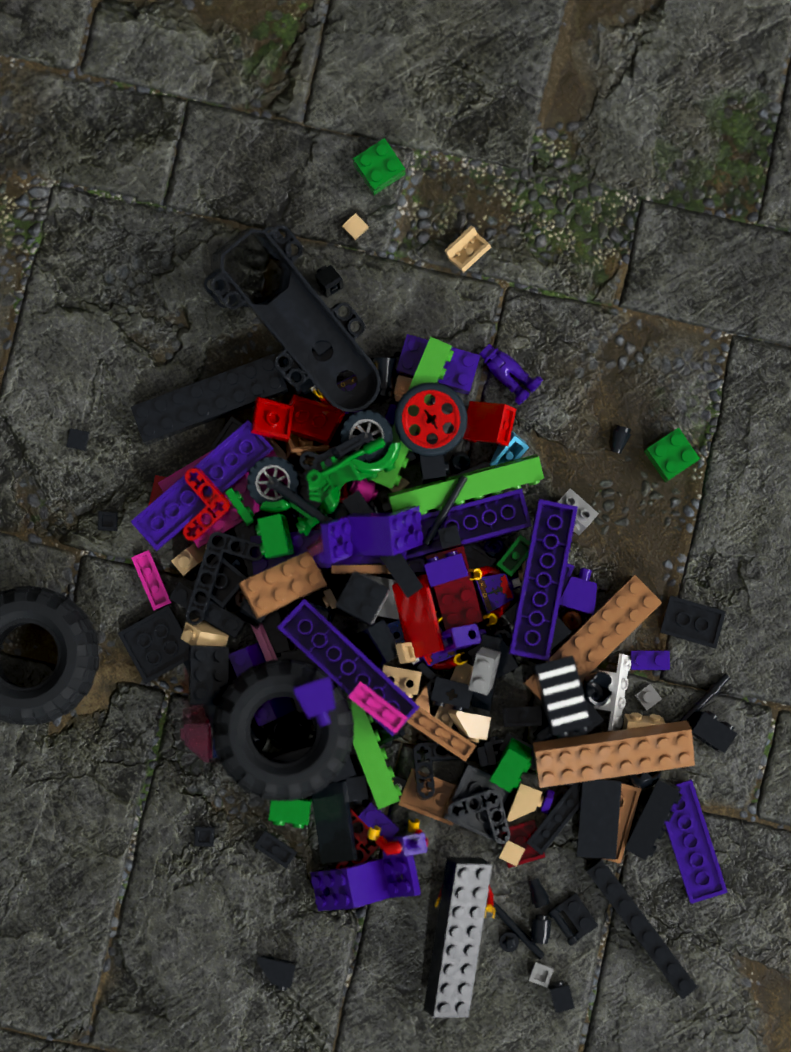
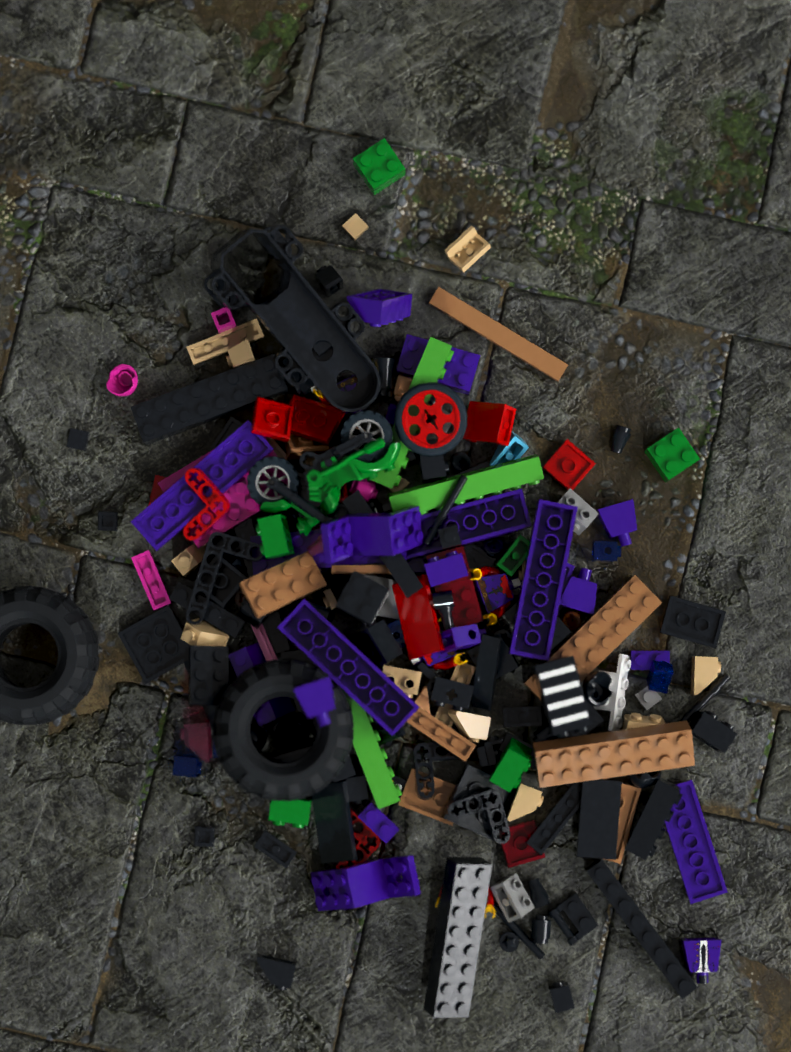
(122, 380): none -> dark pink hair
(187, 766): none -> clear blue brick
(223, 319): none -> dark pink brick
(223, 341): none -> tan plate
(235, 499): green plate -> none
(240, 354): none -> tan slope
(377, 707): dark pink plate -> none
(381, 306): none -> dark purple slope
(401, 845): torso -> none
(405, 652): tan tile -> none
(444, 605): none -> black pin
(484, 670): light grey brick -> none
(498, 334): none -> medium nougat tile
(501, 365): dark purple piece -> none
(511, 853): tan tile -> none
(512, 897): none -> light grey brick
(541, 974): light grey plate -> none
(547, 801): dark purple tile -> none
(568, 465): none -> red plate
(599, 554): none -> clear blue brick
(619, 521): none -> dark purple torso
(659, 676): none -> clear blue brick
(701, 956): none -> dark purple torso
(703, 672): none -> tan slope

